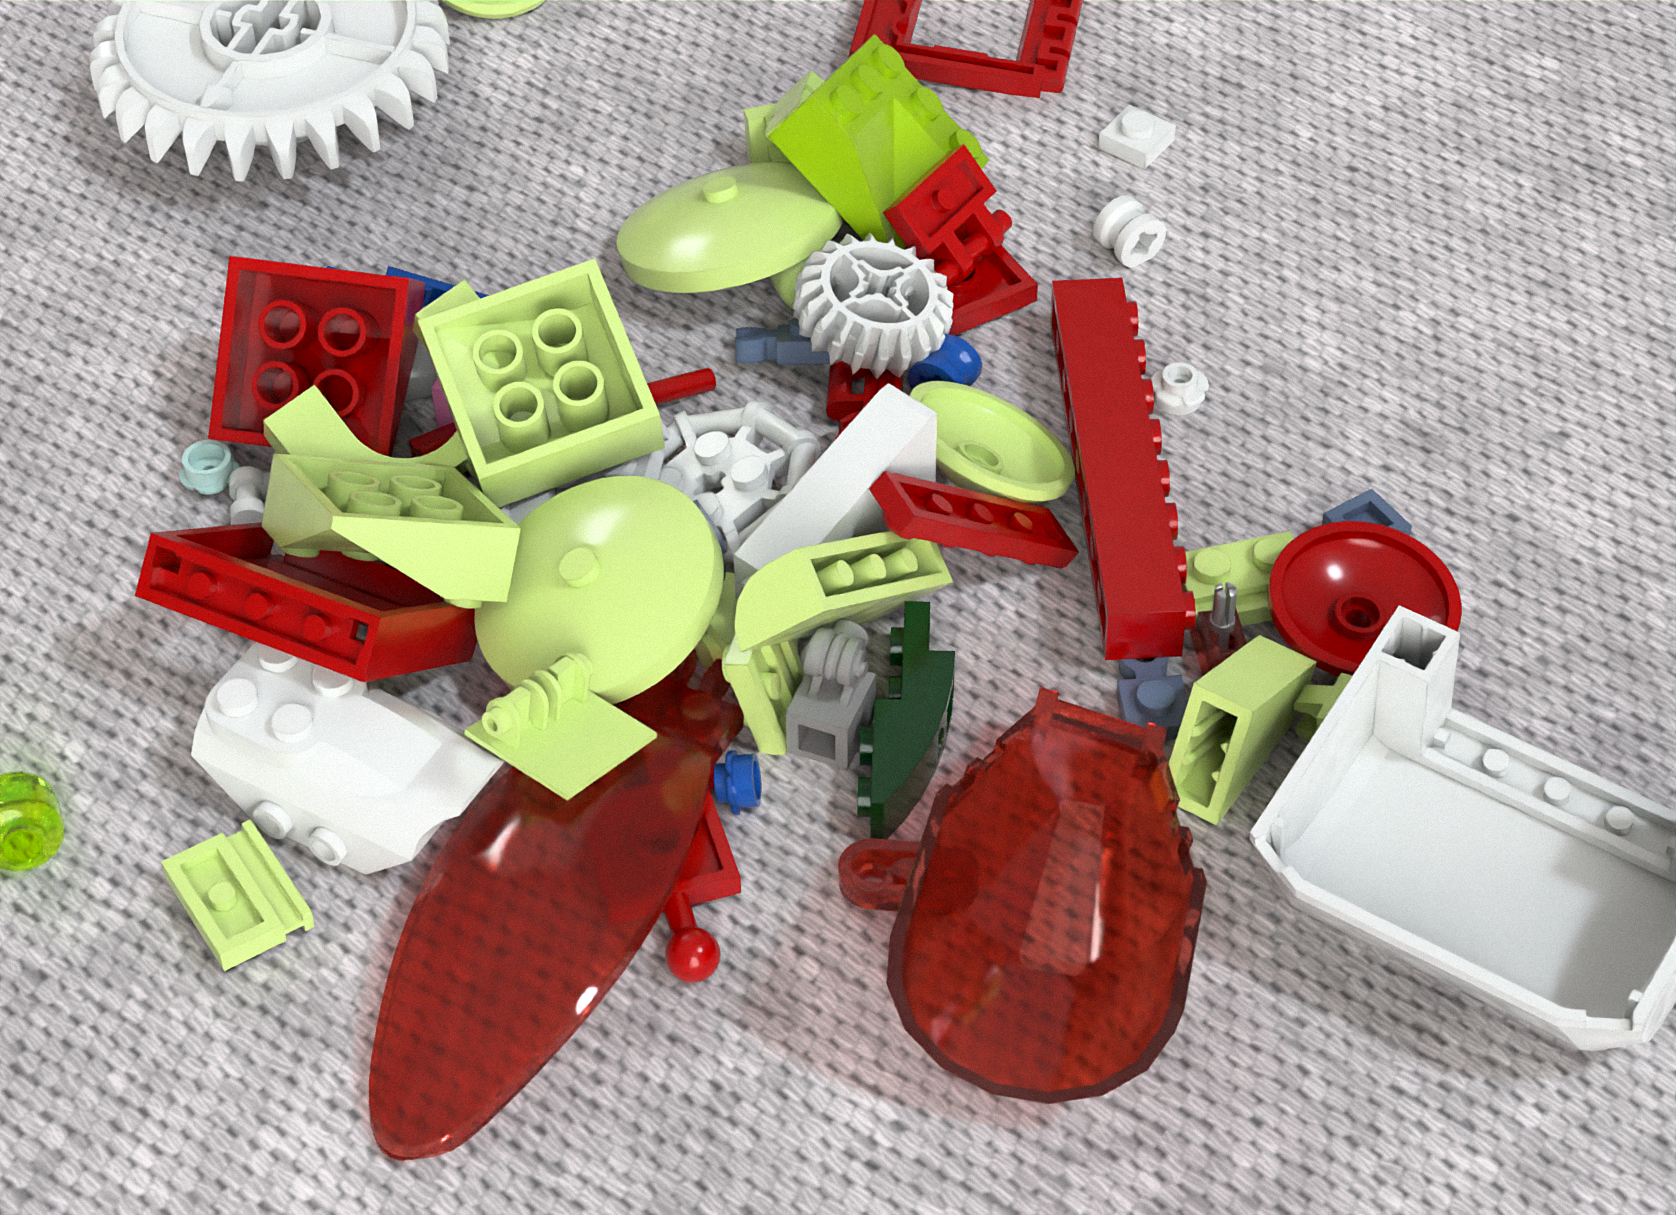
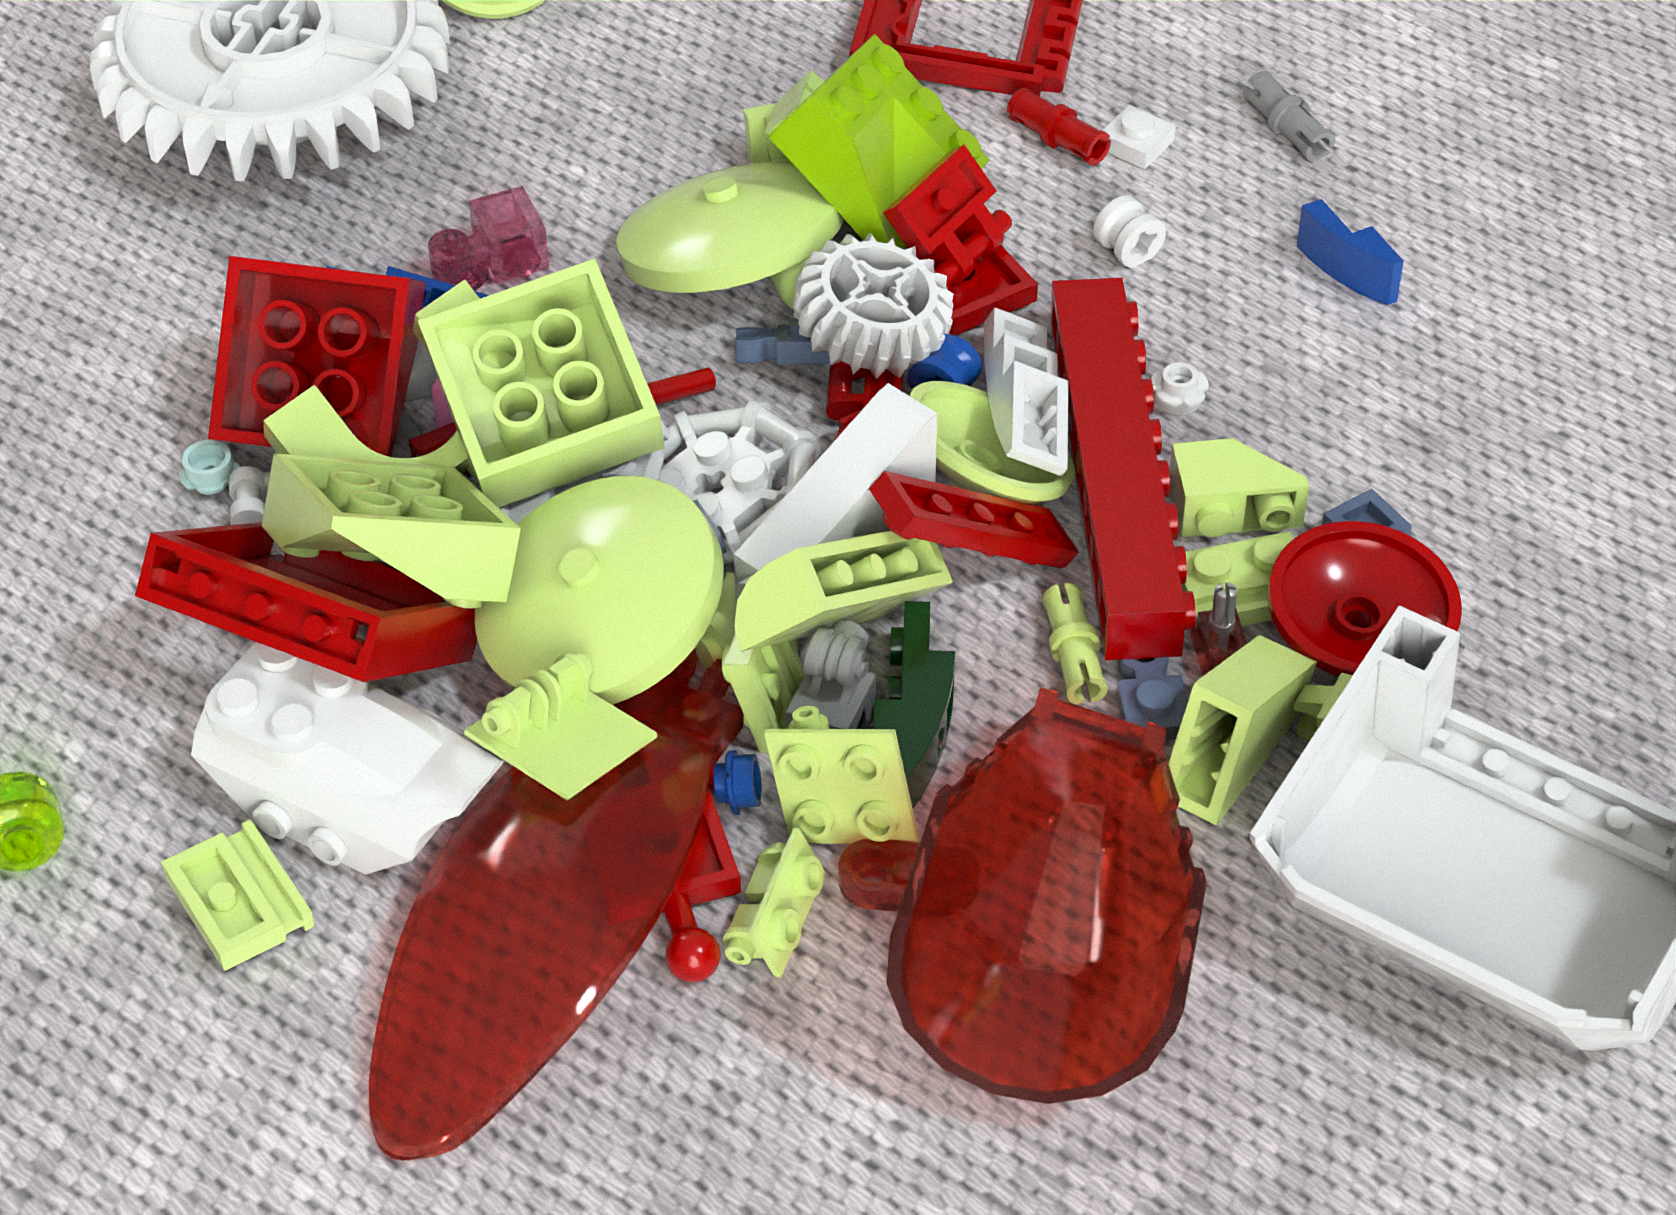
(504, 242): none -> clear pink brick
(786, 886): none -> yellowish green hinge
(840, 781): none -> yellowish green hinge
(1025, 393): none -> white slope
(1058, 126): none -> red pin
(1074, 643): none -> yellowish green pin
(1233, 489): none -> yellowish green slope
(1288, 116): none -> light grey pin
(1354, 259): none -> blue slope

